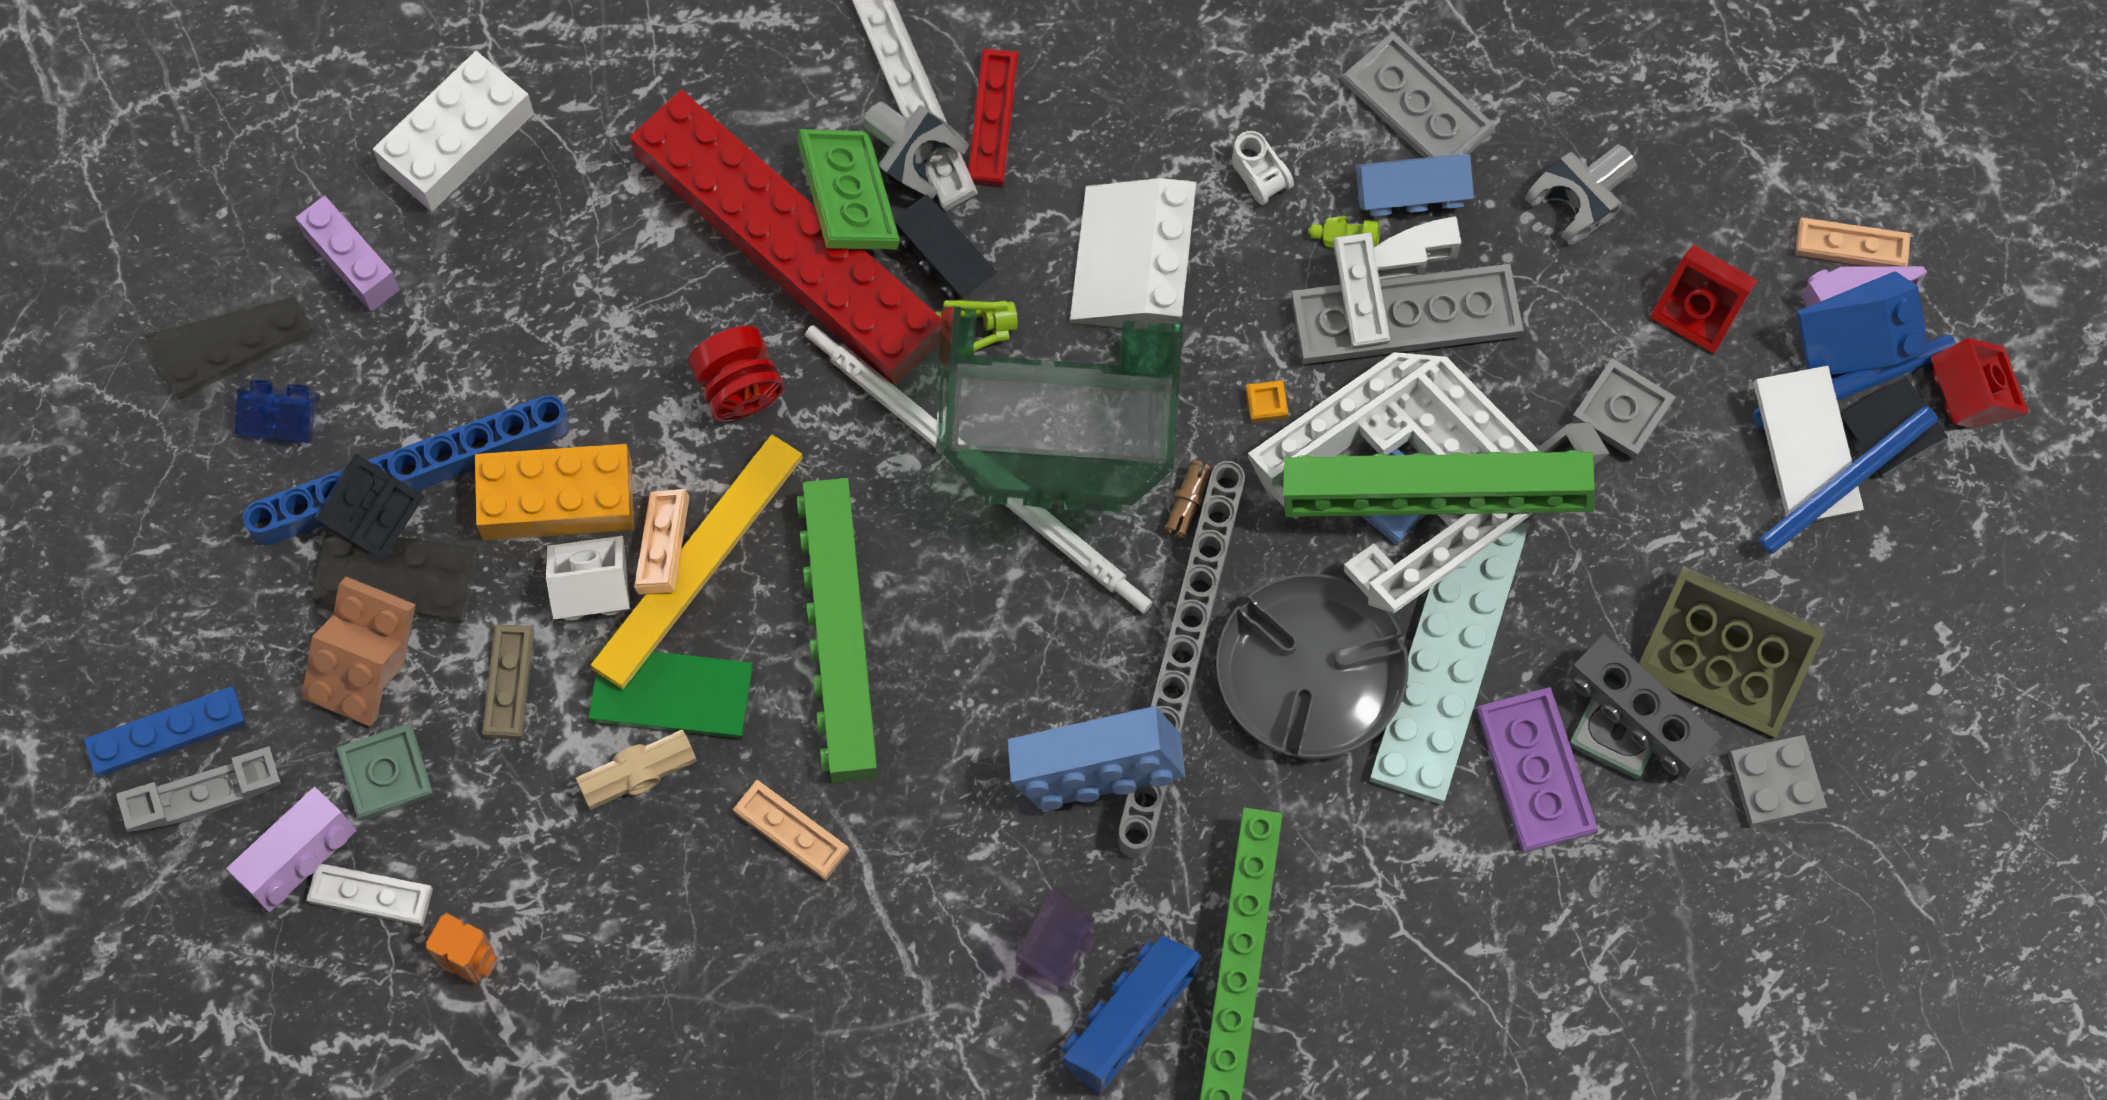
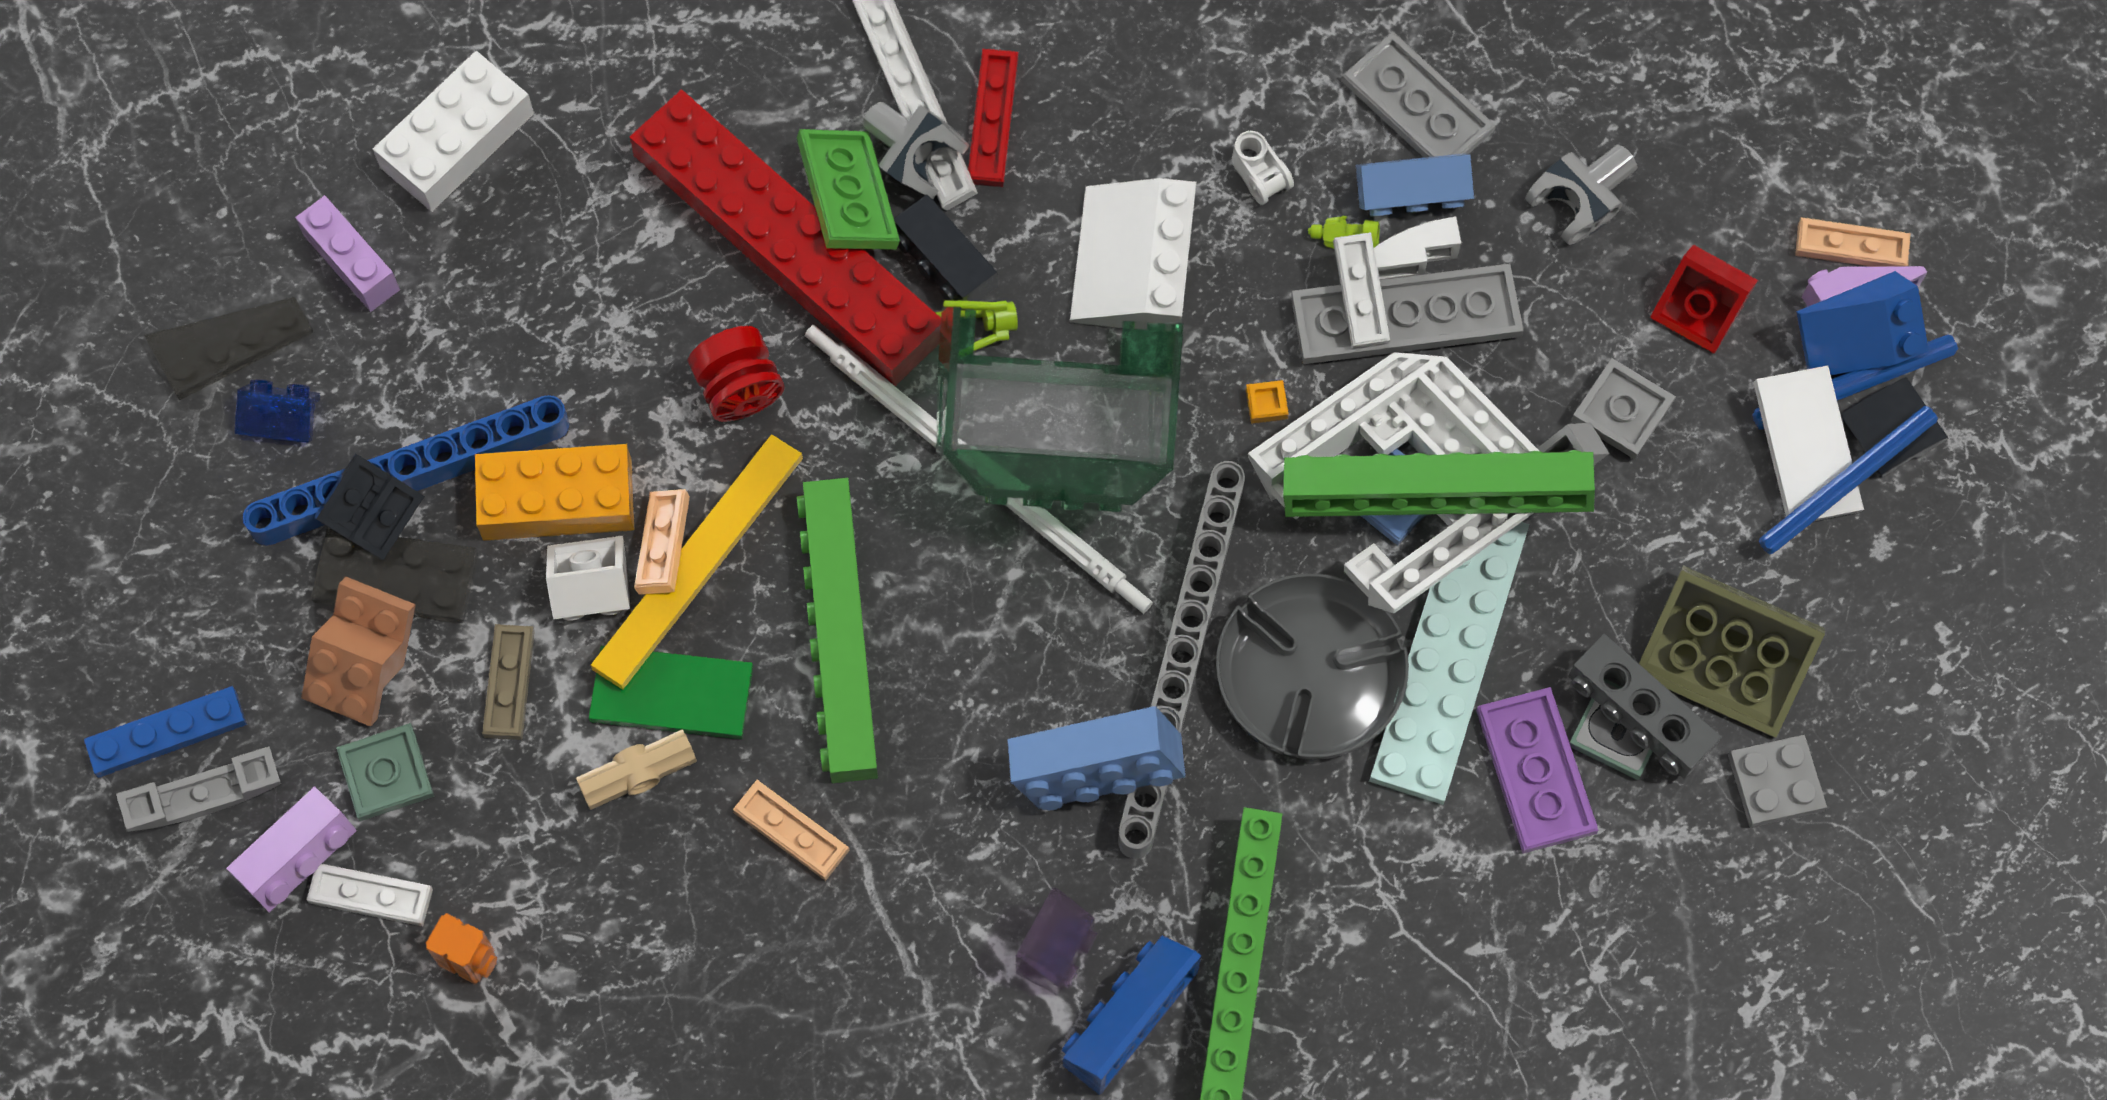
(1188, 499): medium nougat pin -> none
(1978, 383): red slope -> none

